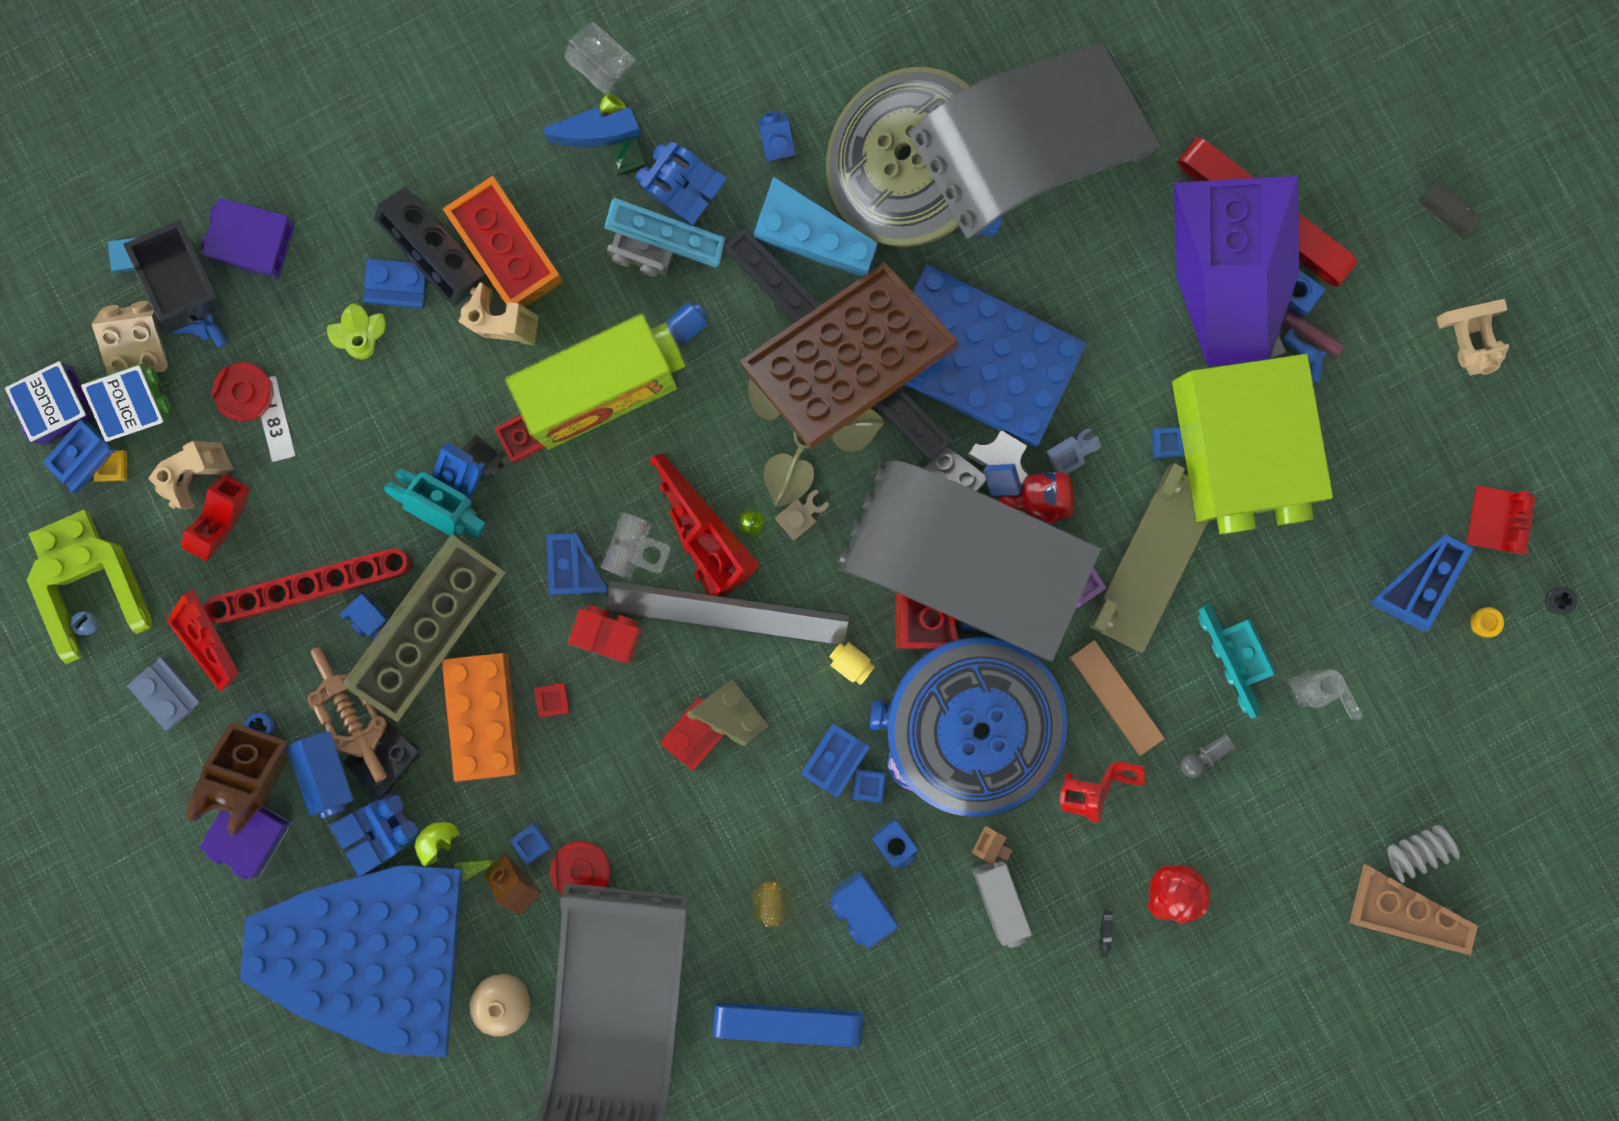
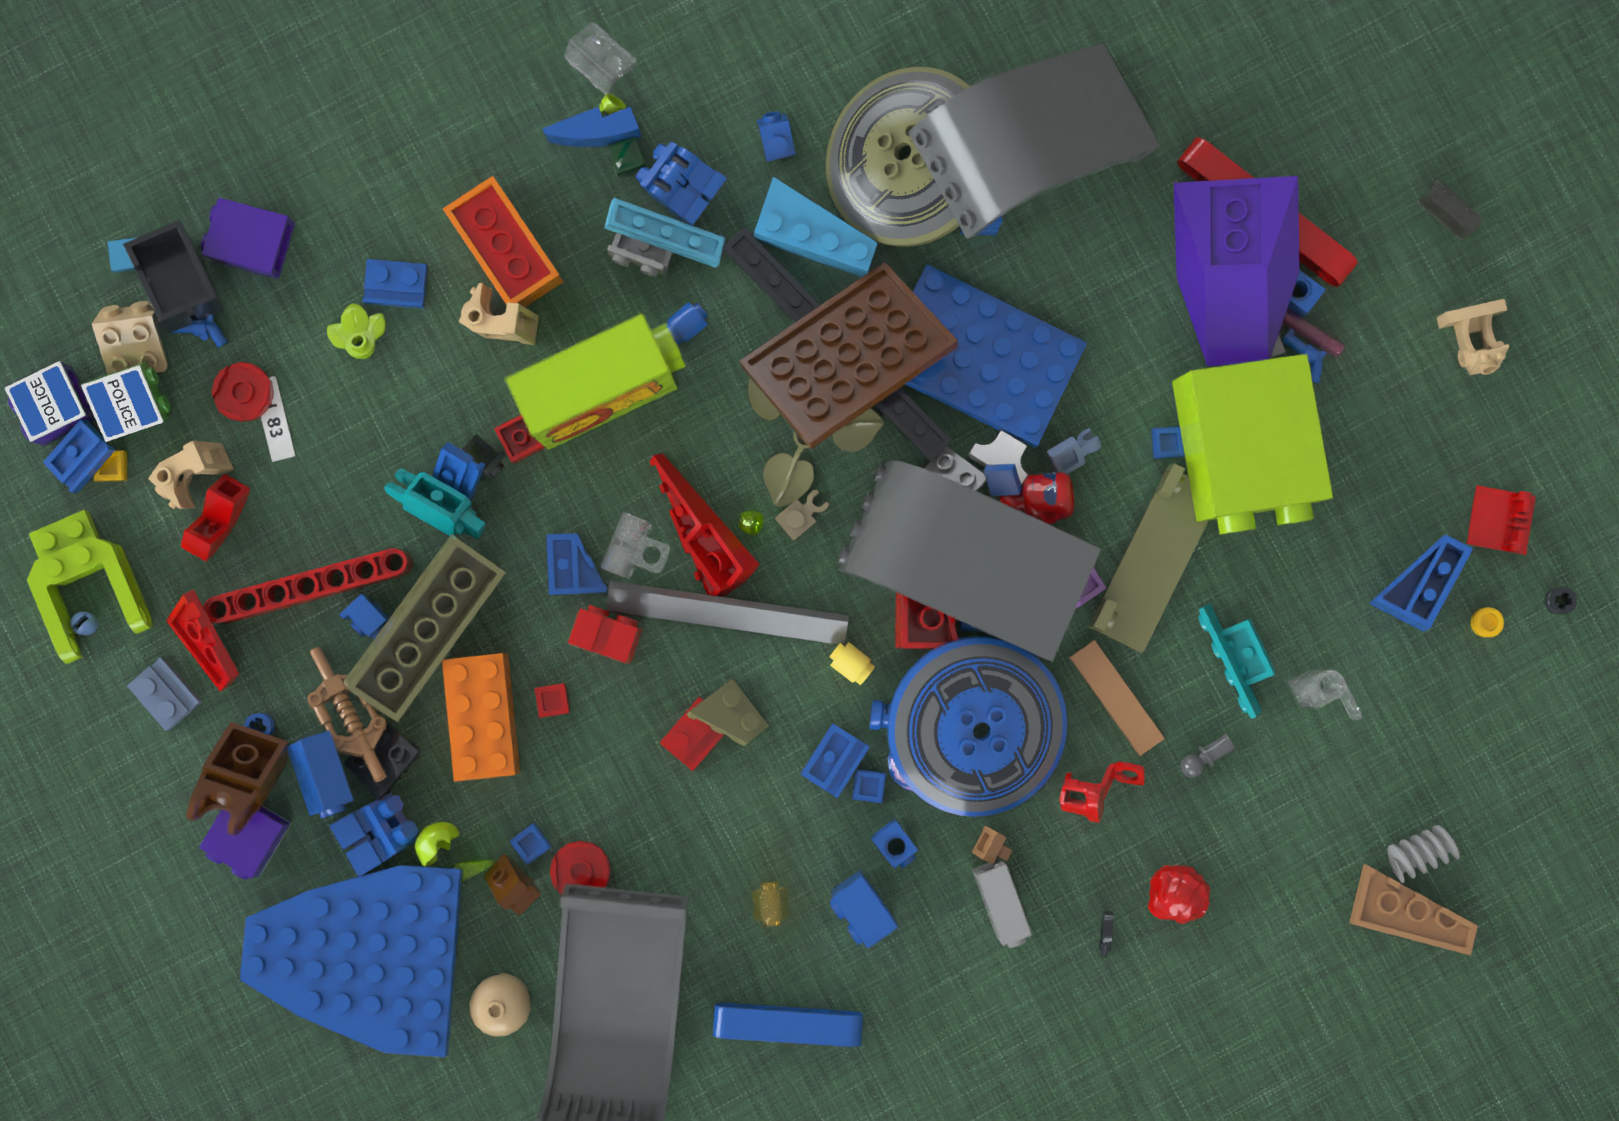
(393, 218): black brick -> none

